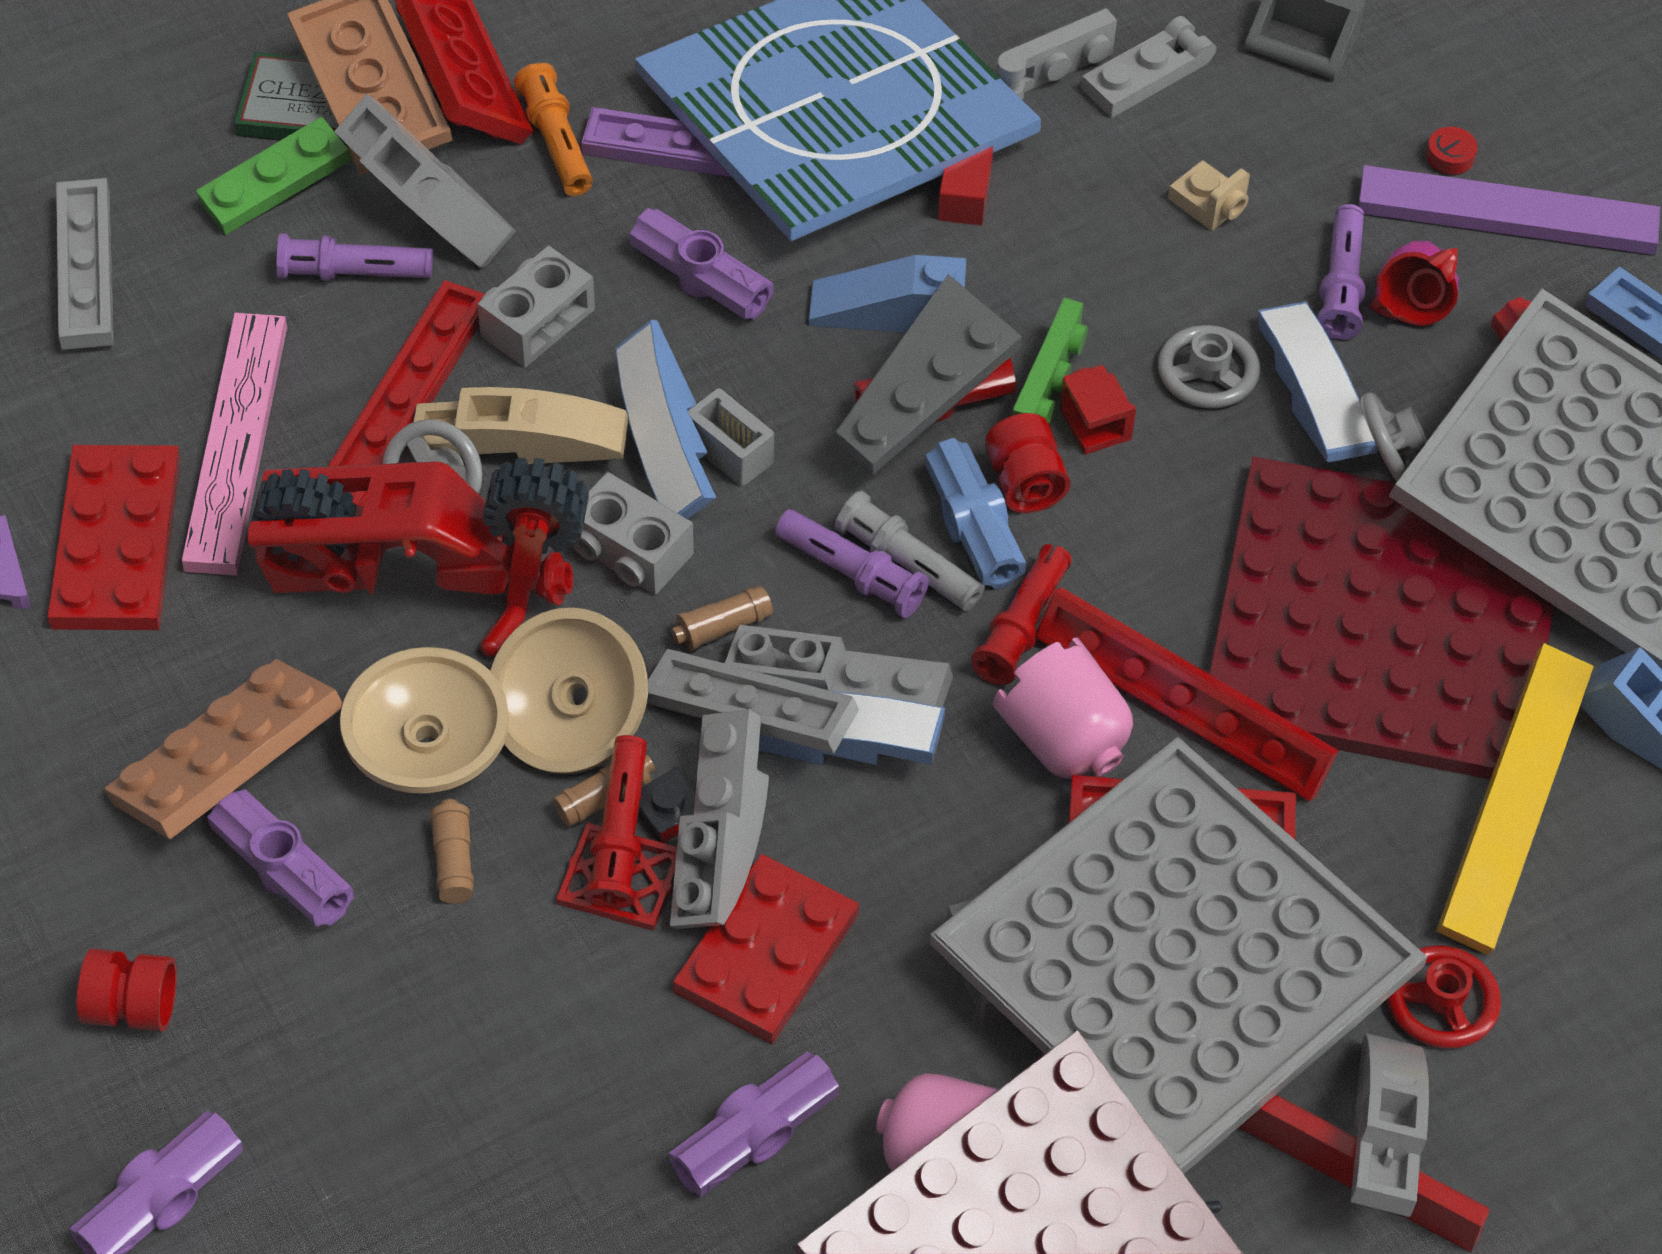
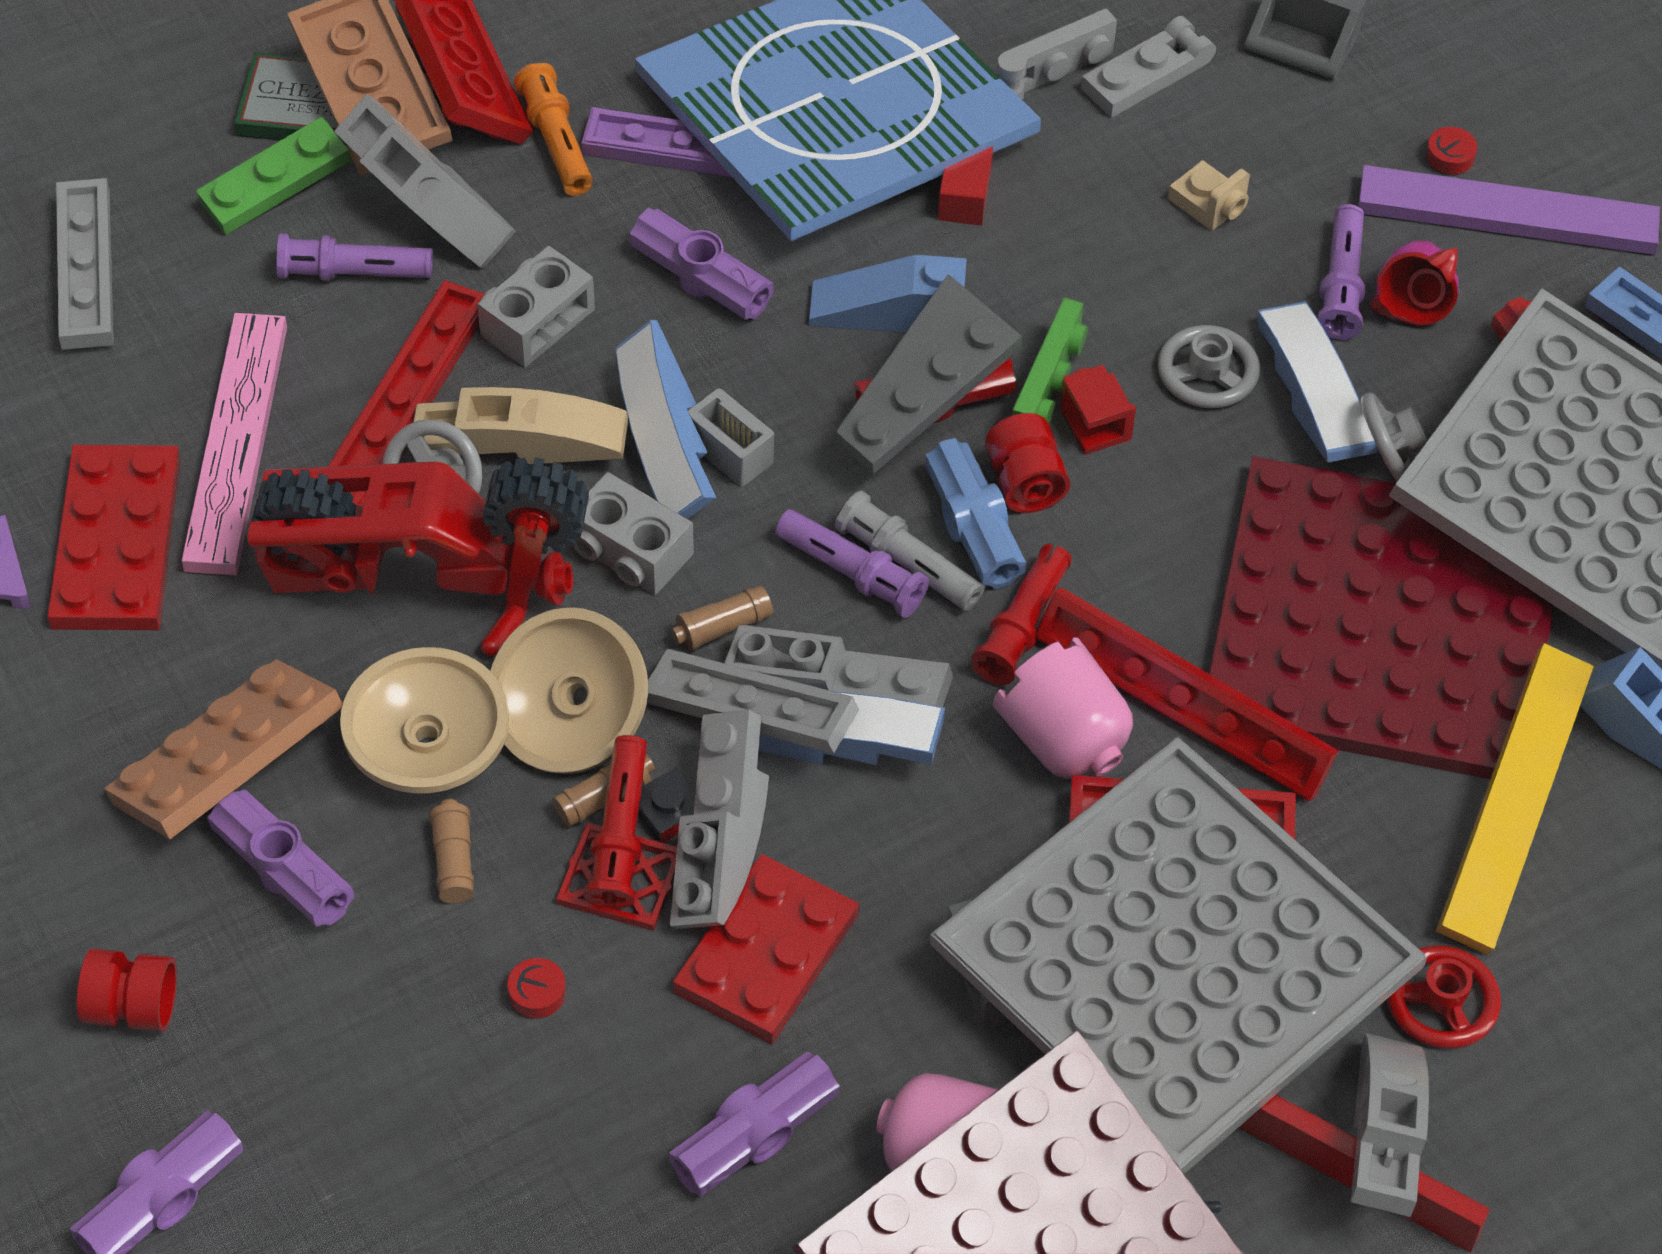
(536, 988): none -> red tile

